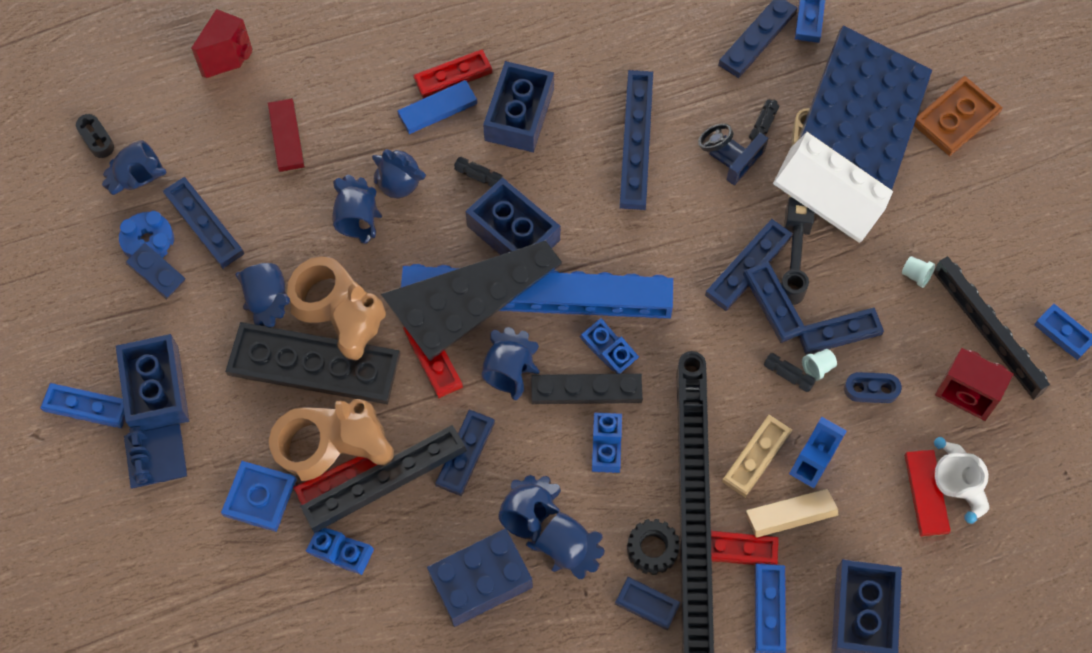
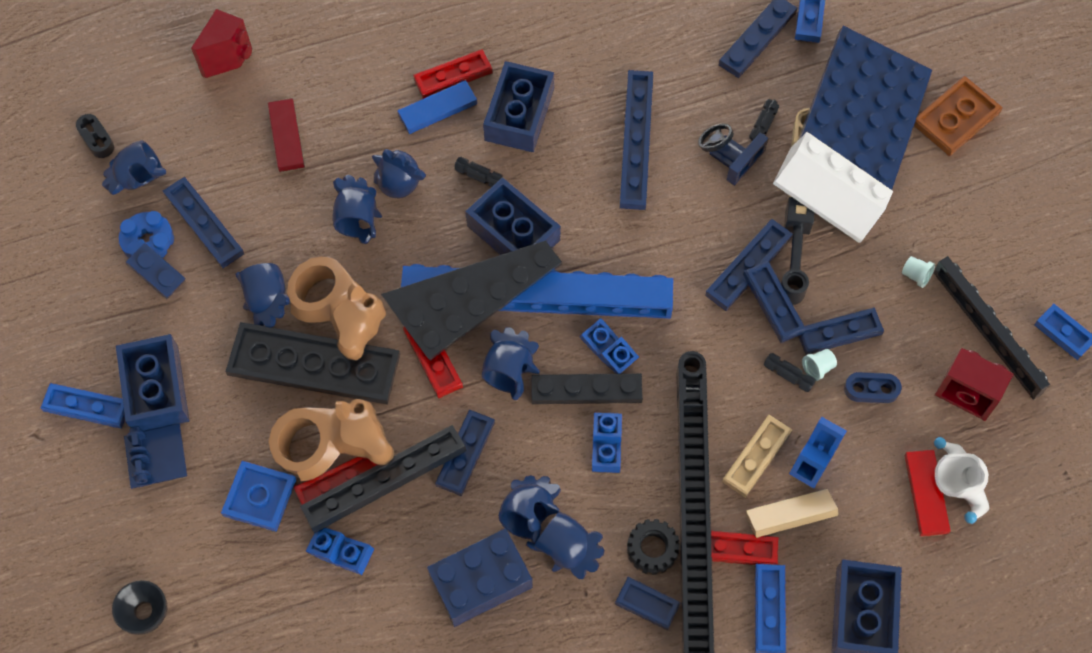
(128, 601): none -> black piece

